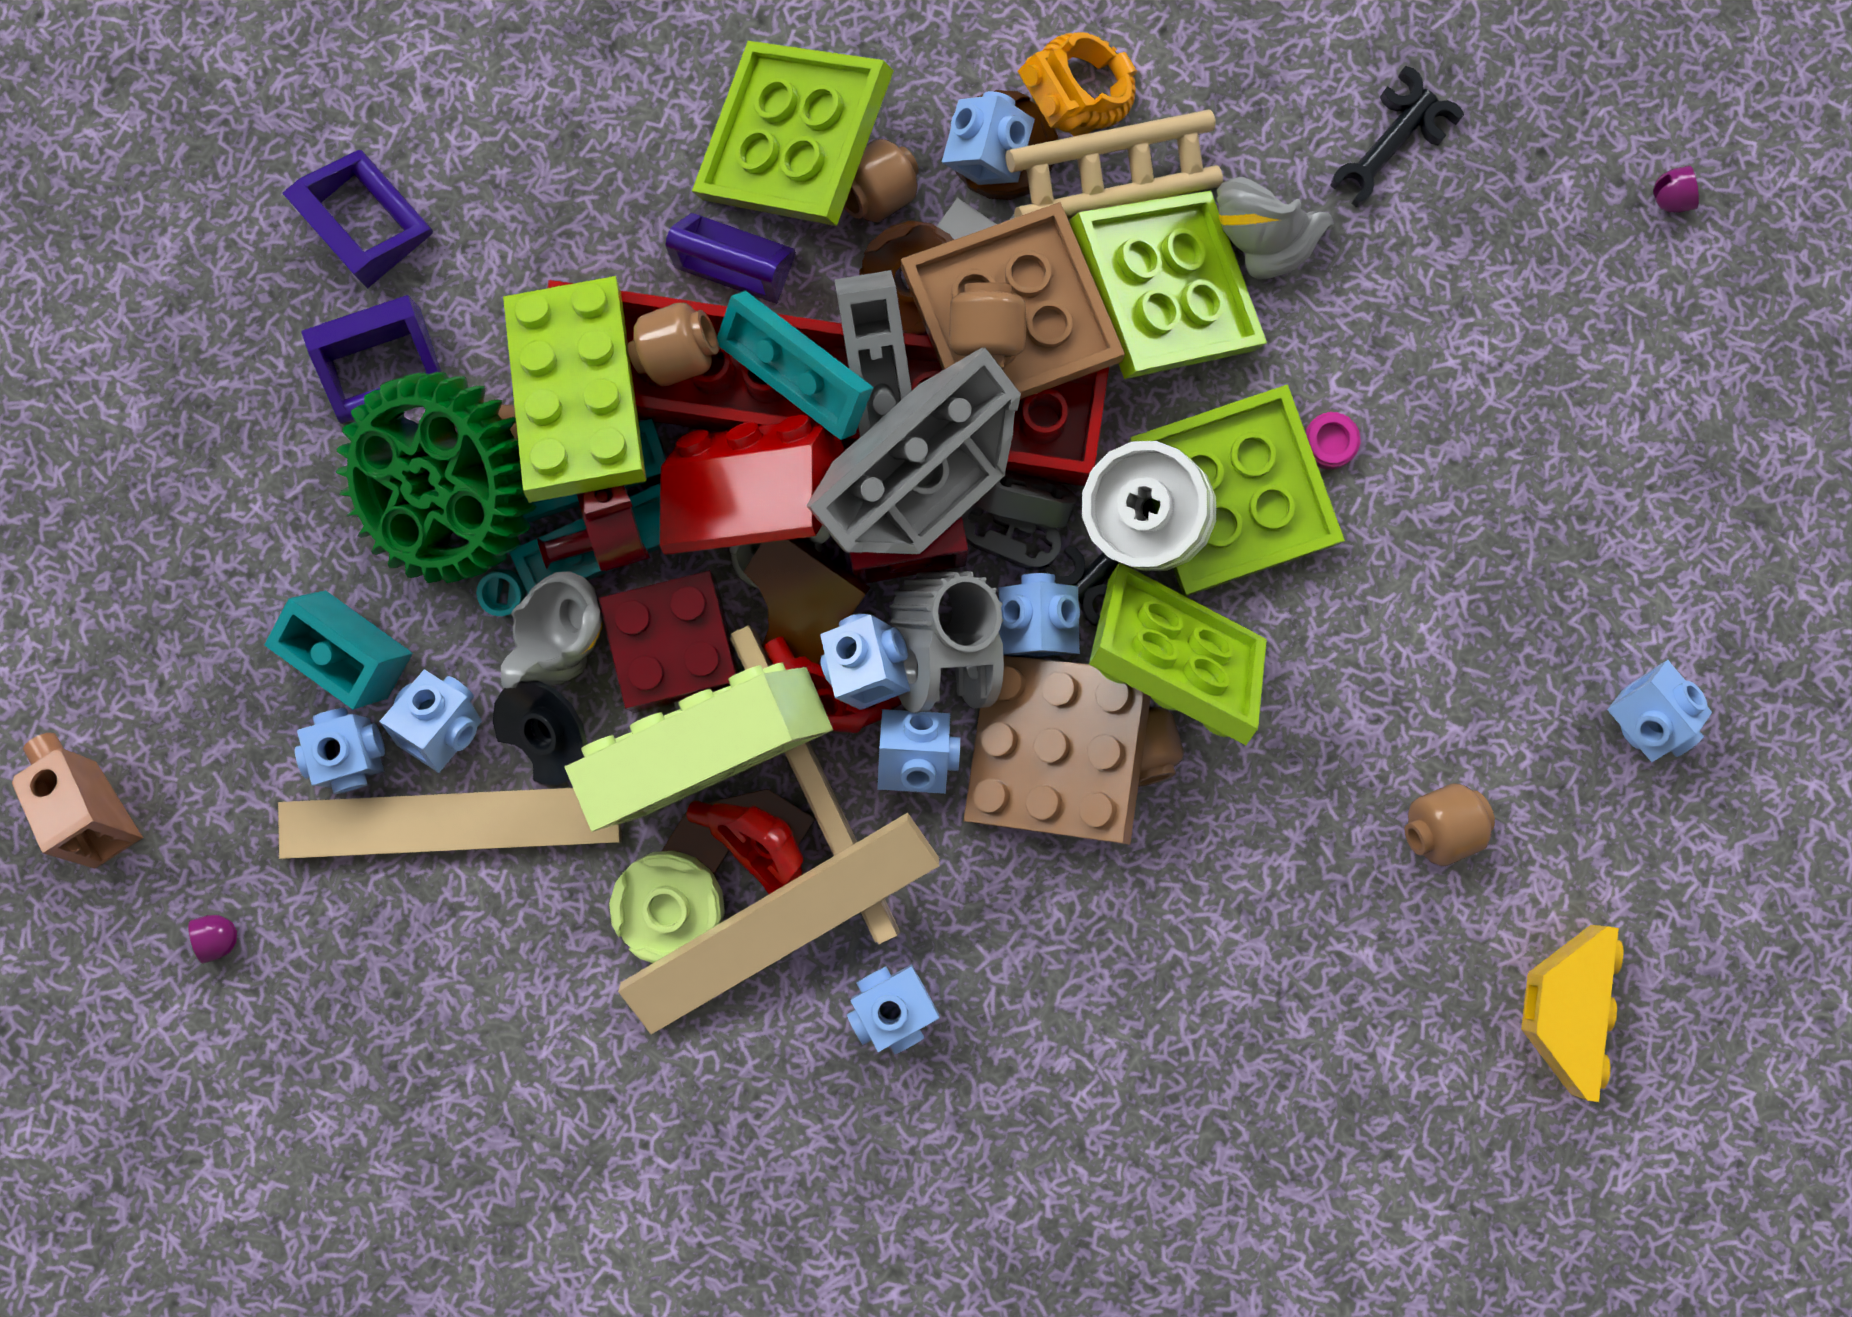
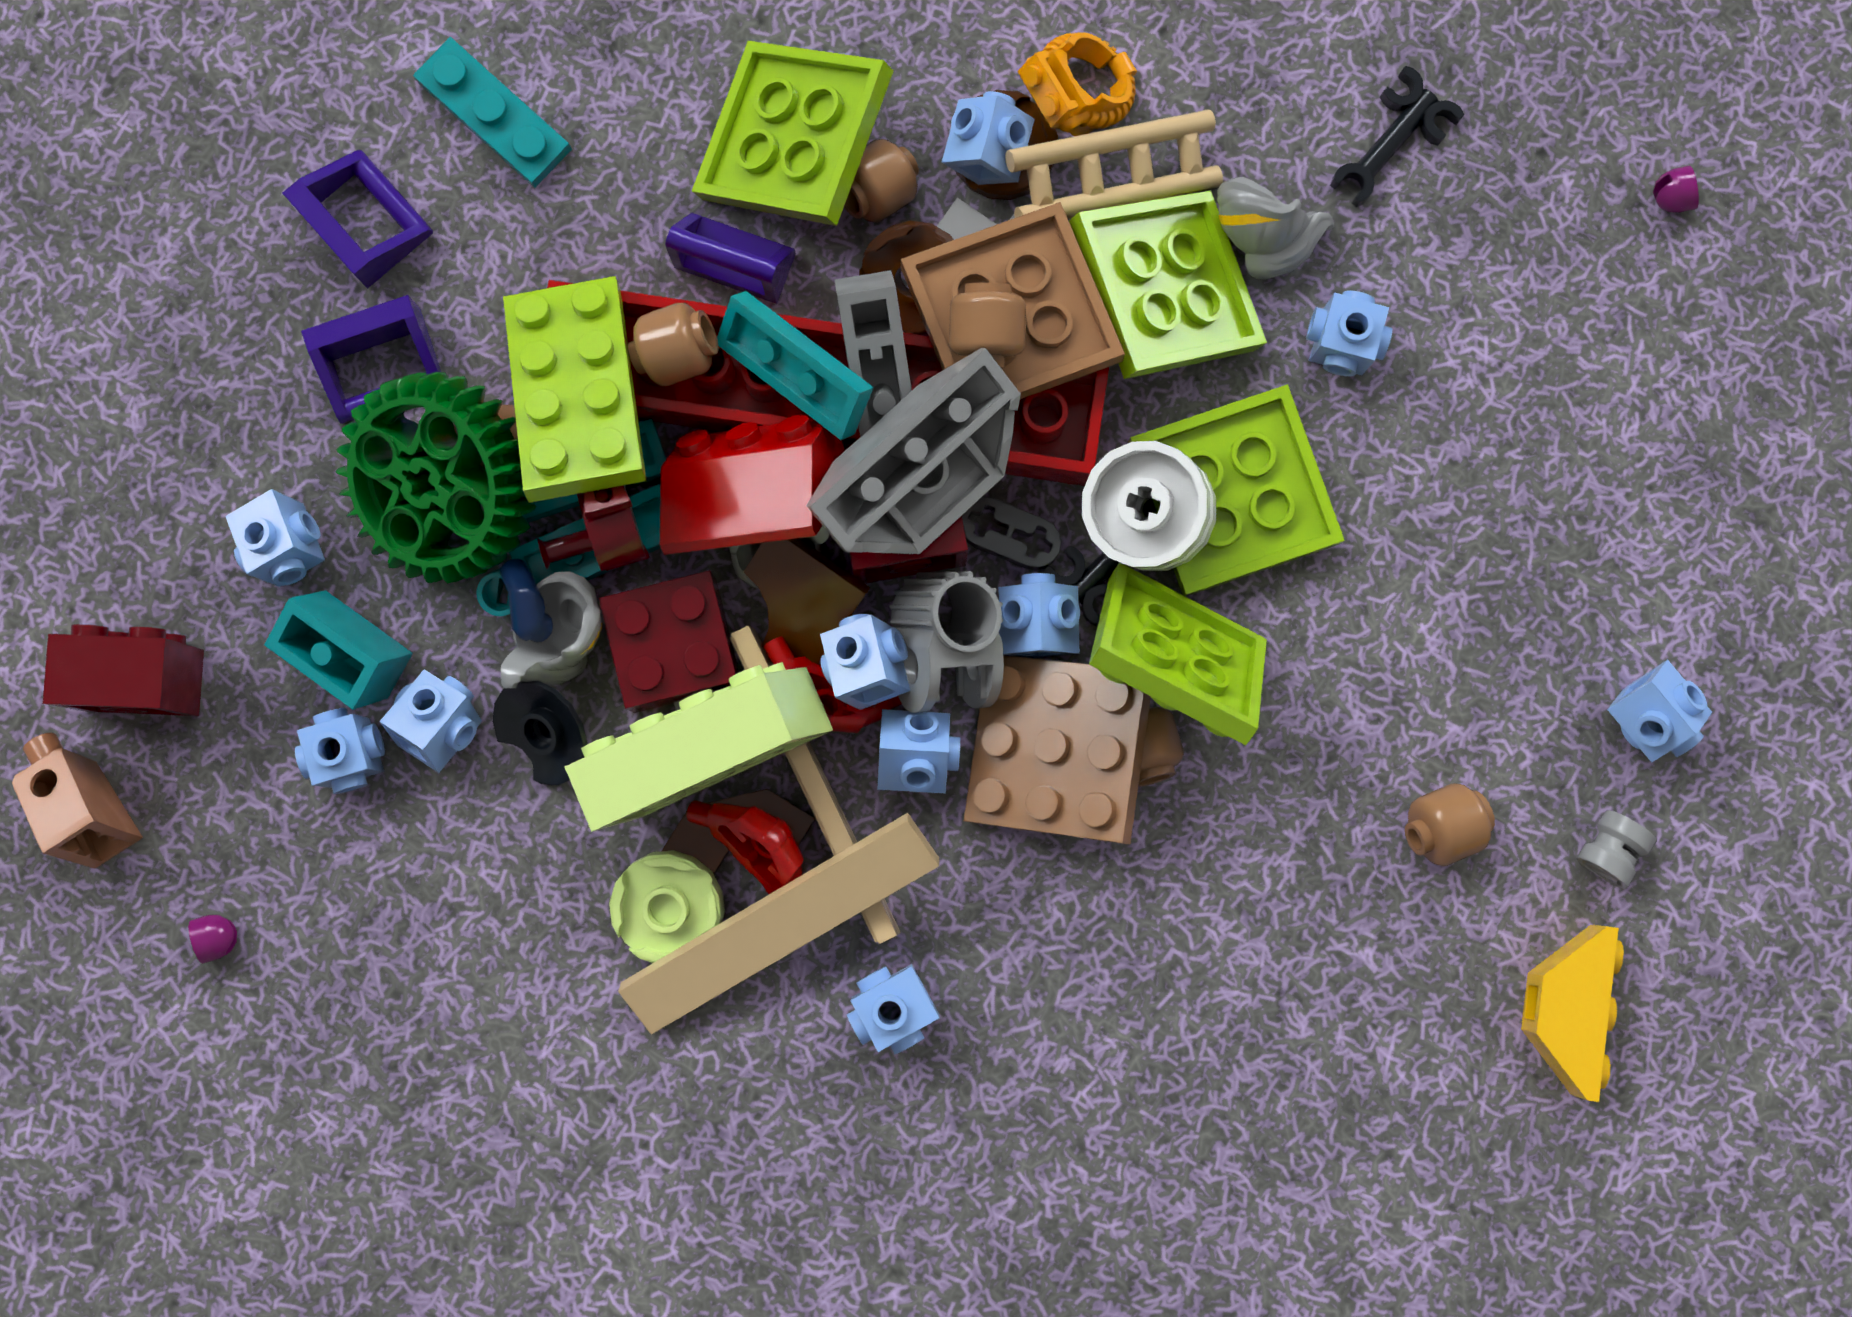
(123, 671): none -> dark red brick
(275, 539): none -> light blue brick
(436, 823): tan tile -> none
(492, 112): none -> teal plate
(525, 603): none -> dark blue arm
(1030, 500): dark grey beam -> none
(1333, 439): dark pink tile -> none
(1337, 347): none -> light blue brick
(1616, 849): none -> light grey wheel

